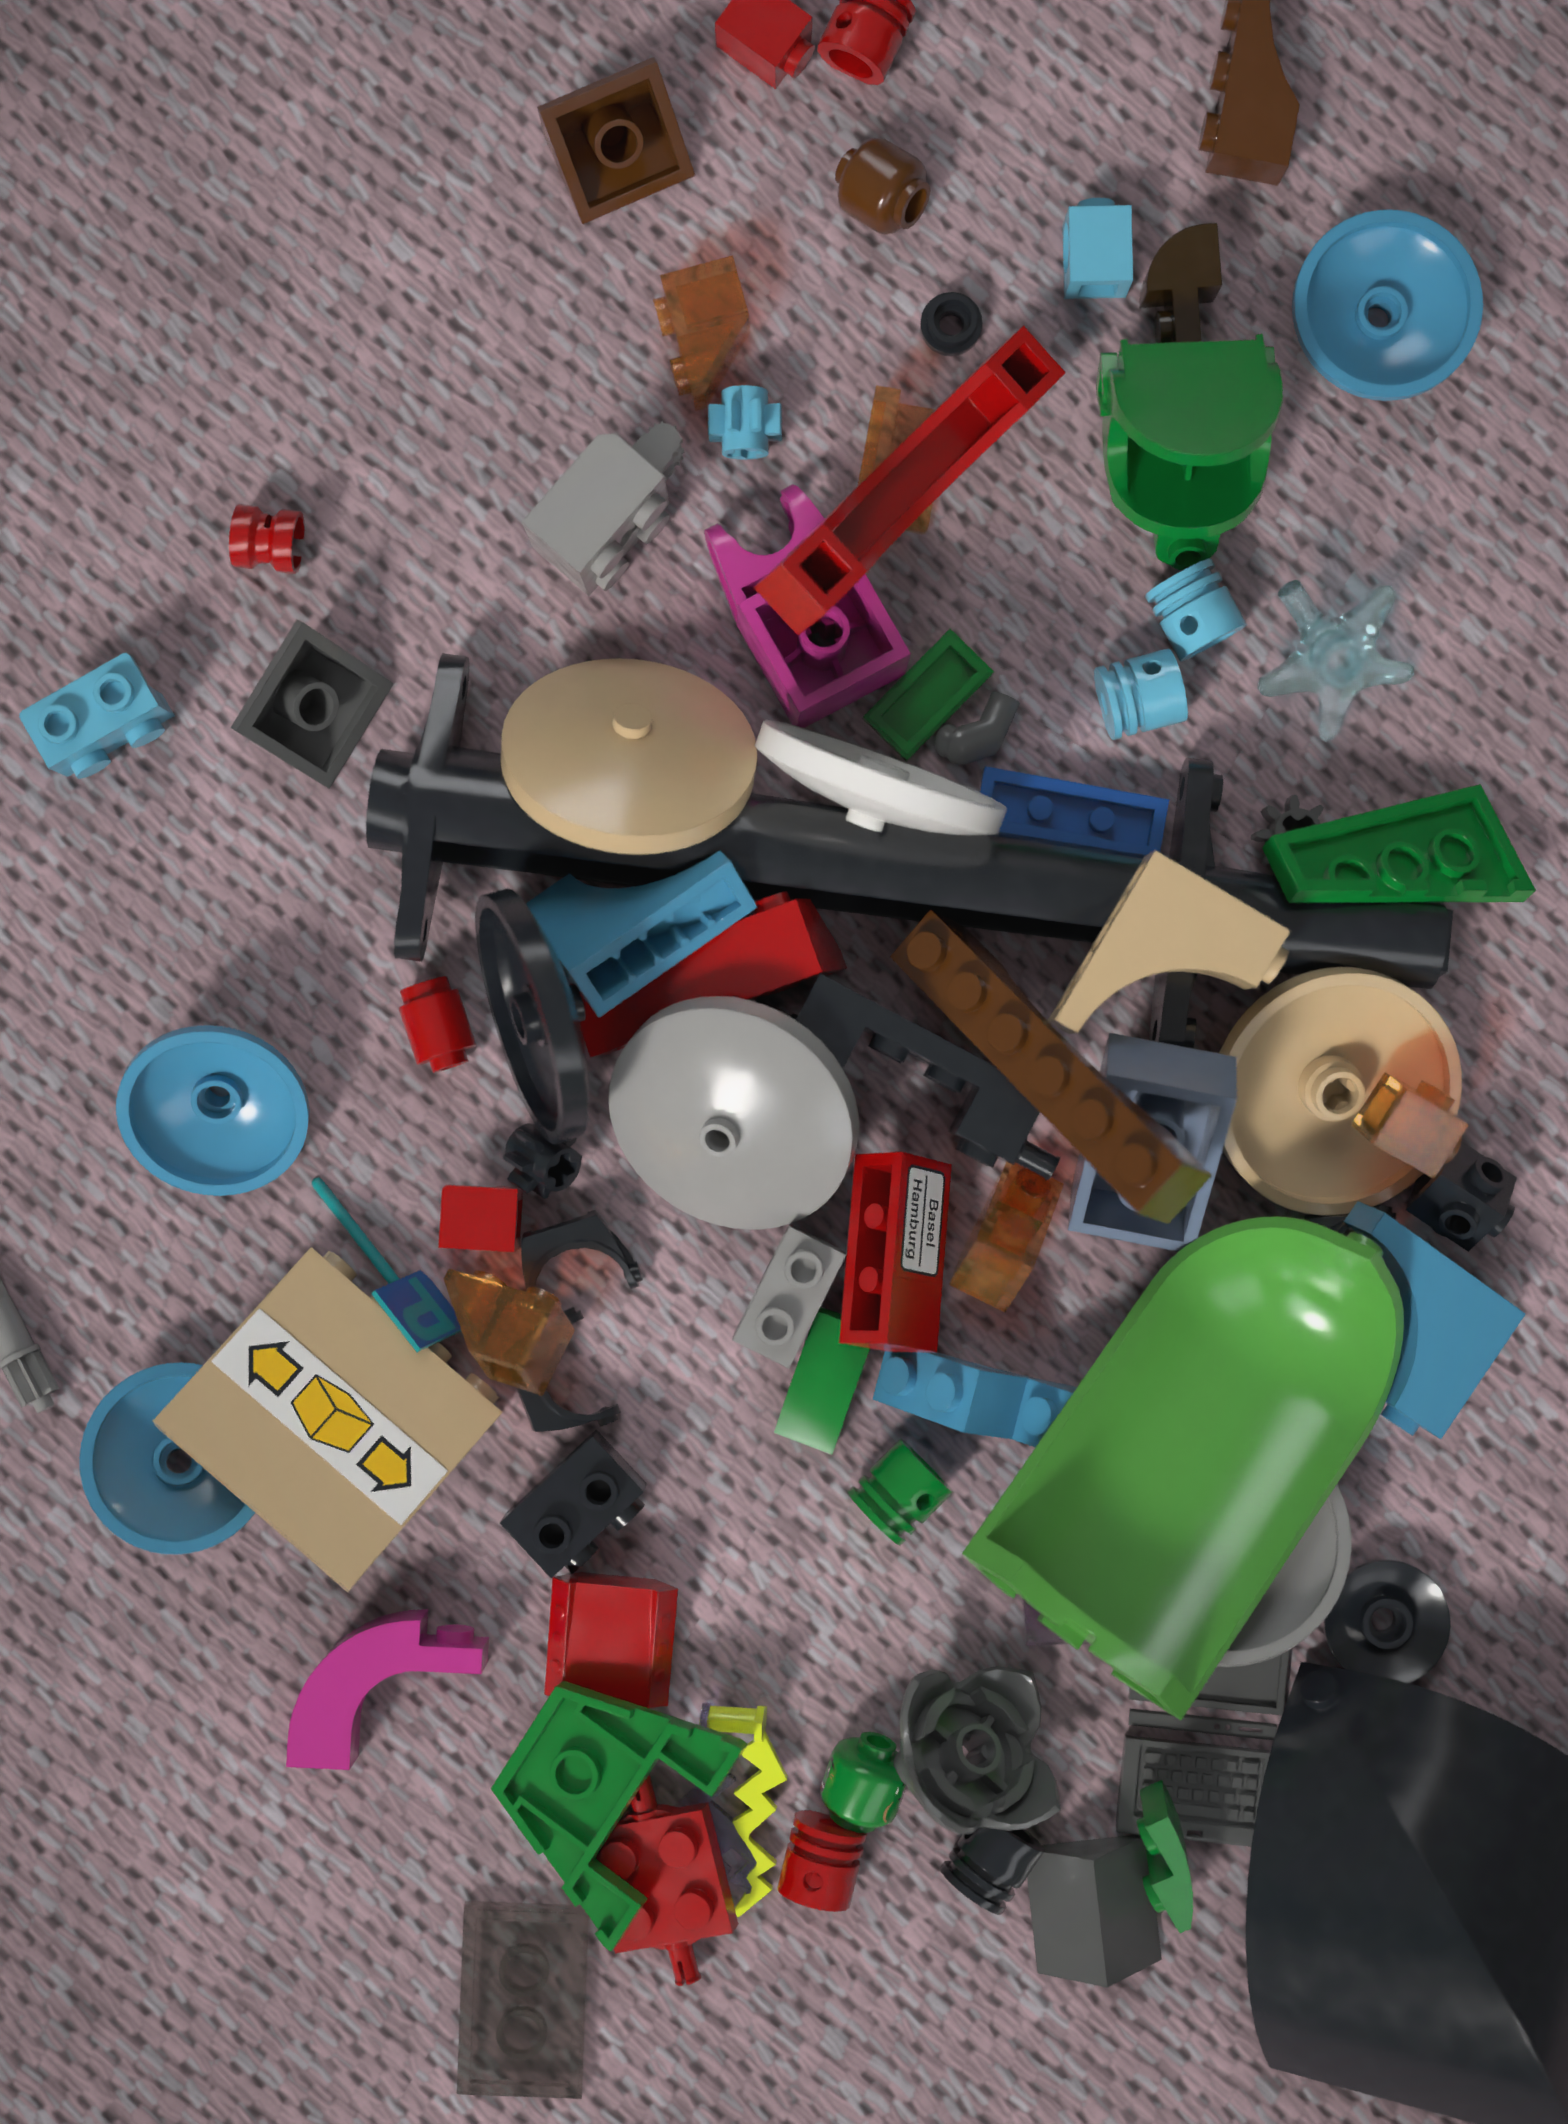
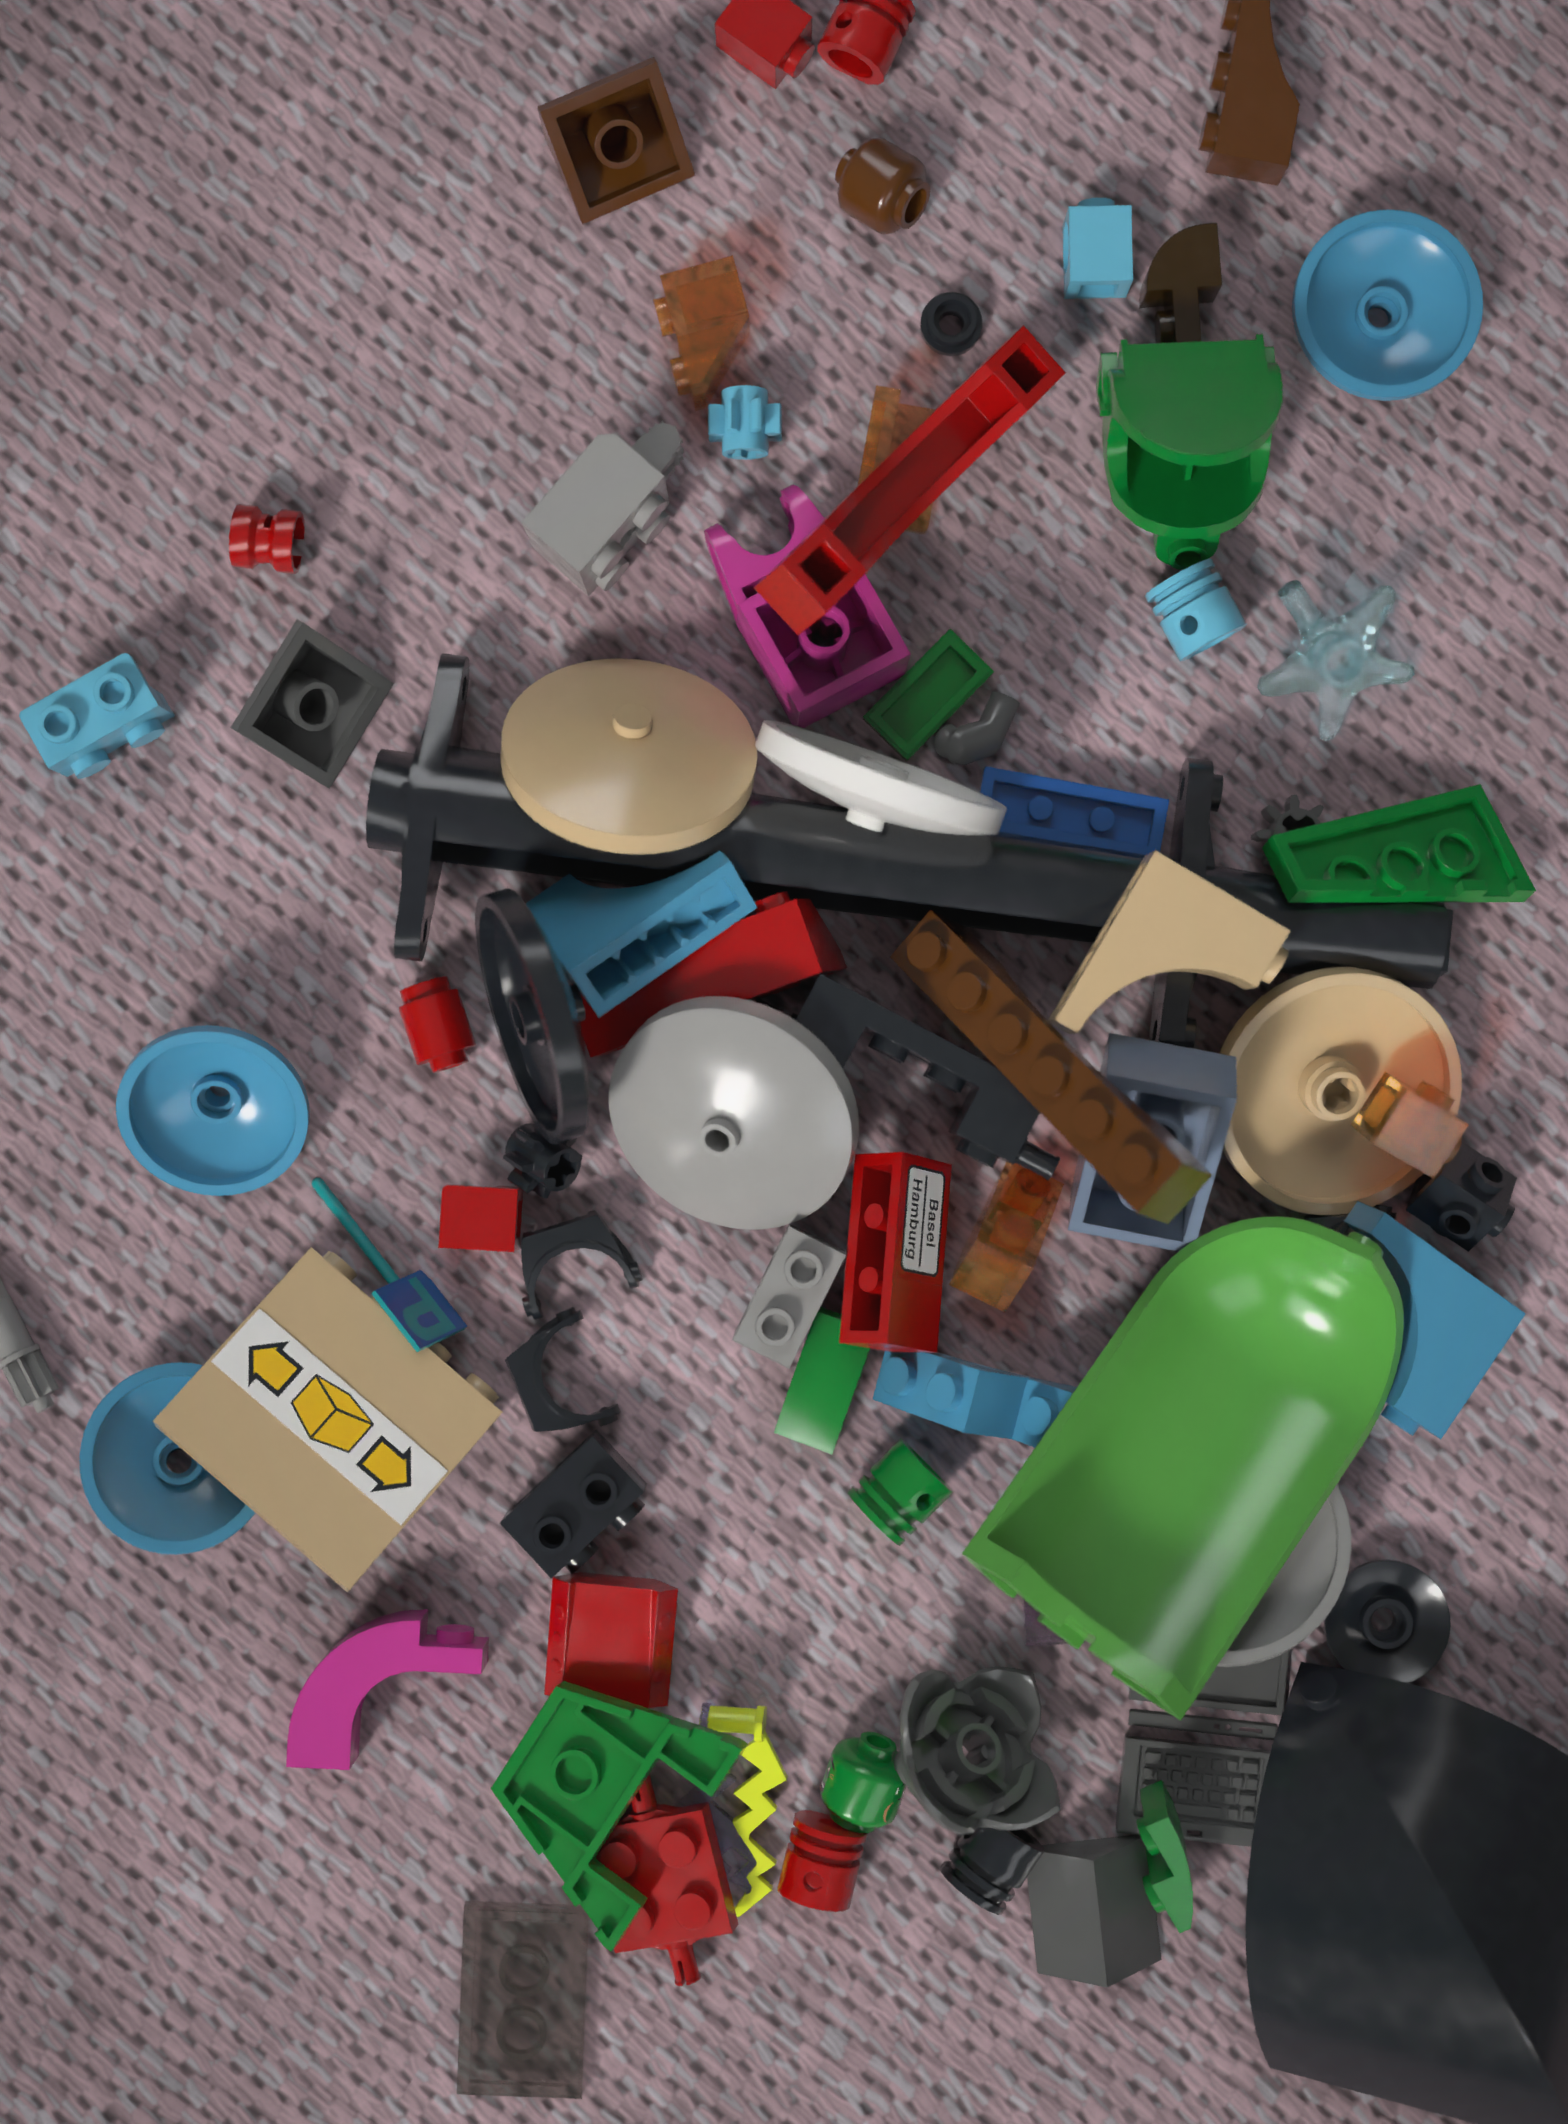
(510, 1331): clear orange slope -> none
(1141, 694): medium azure piece -> none

